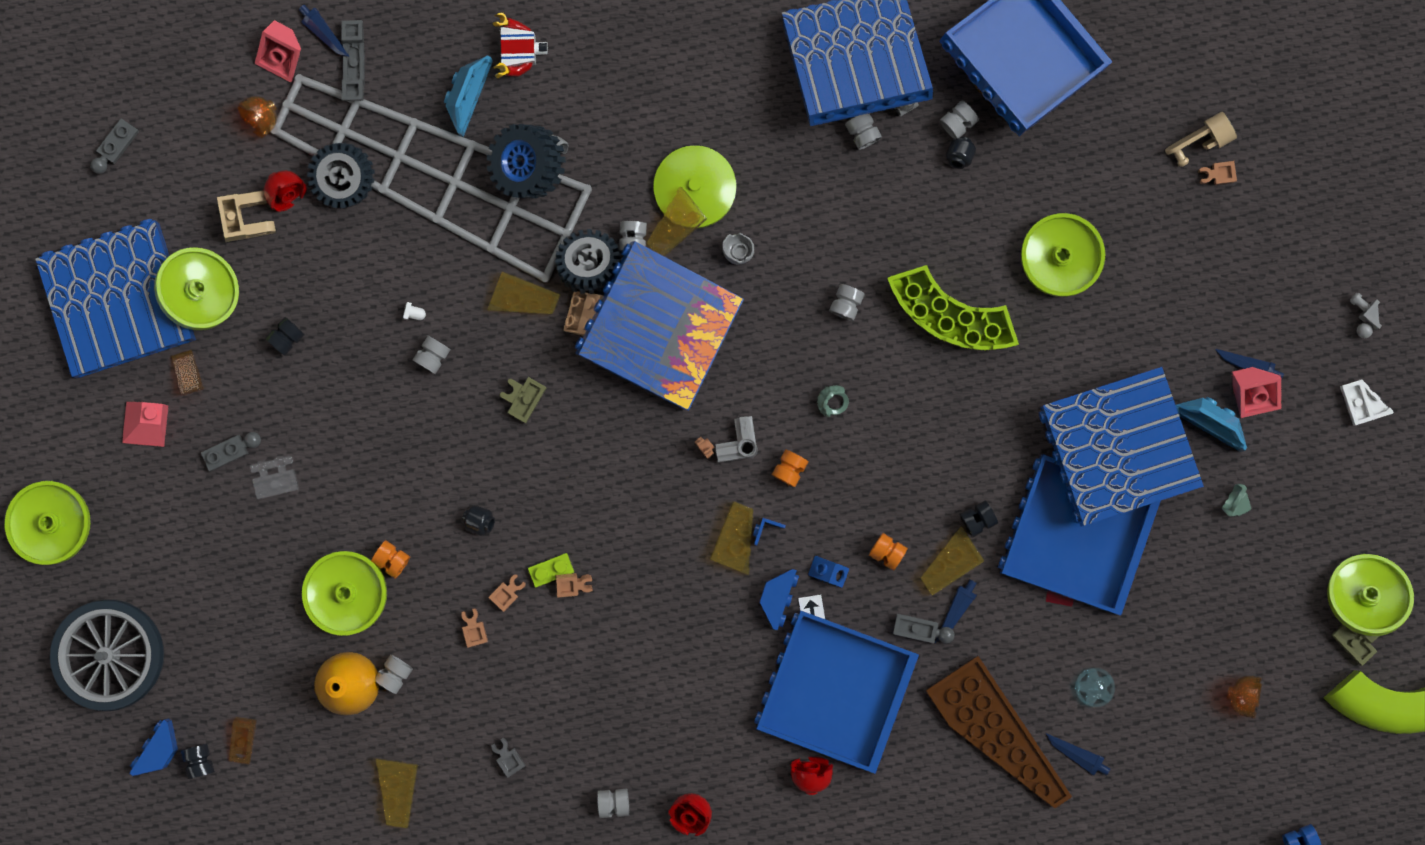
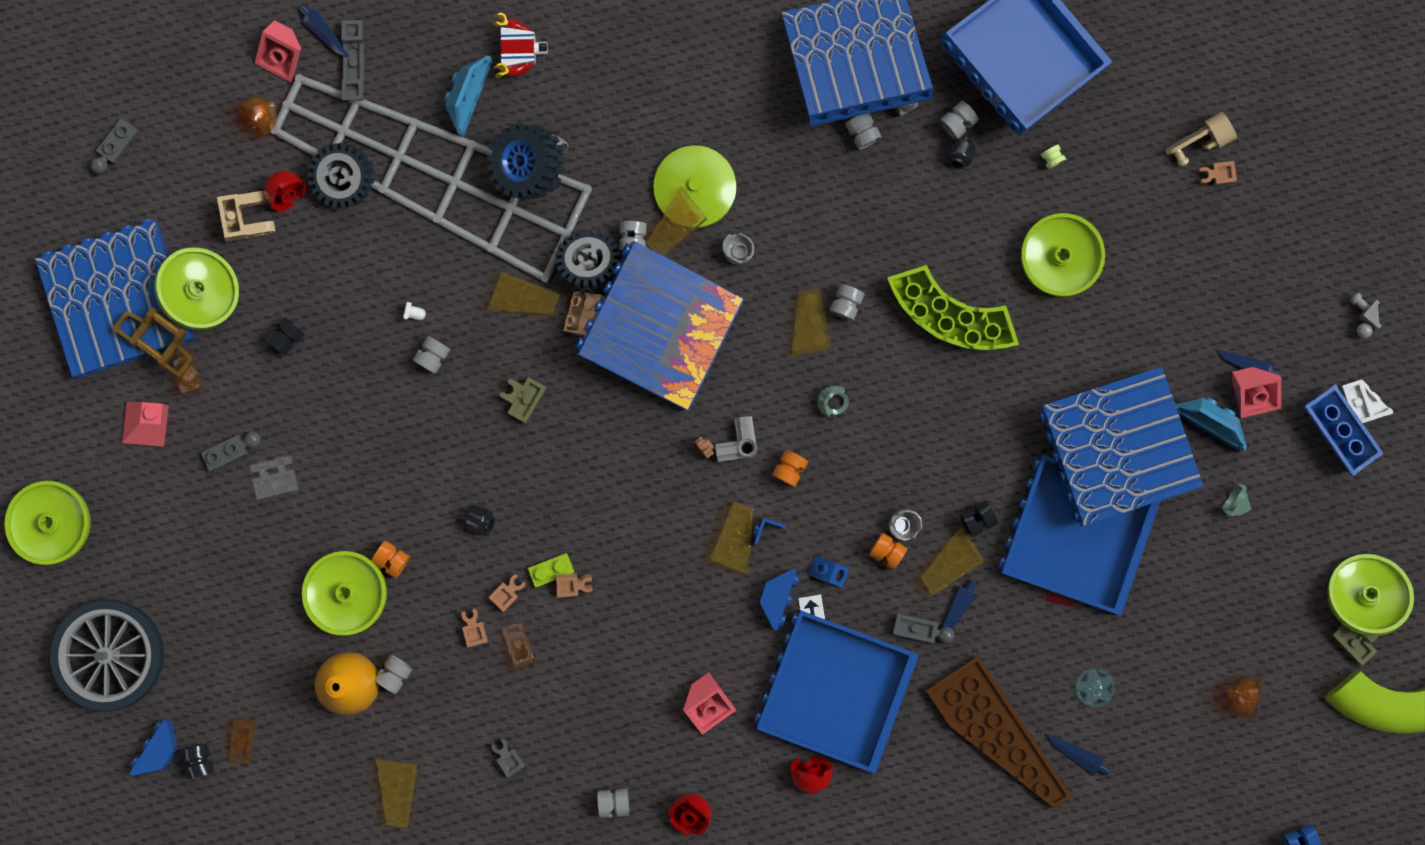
(136, 340): none -> pearl gold bar
(519, 646): none -> clear orange slope
(707, 704): none -> coral slope
(810, 324): none -> clear yellow wing
(905, 524): none -> light grey hair
(1053, 156): none -> yellowish green wheel
(1343, 430): none -> blue slope

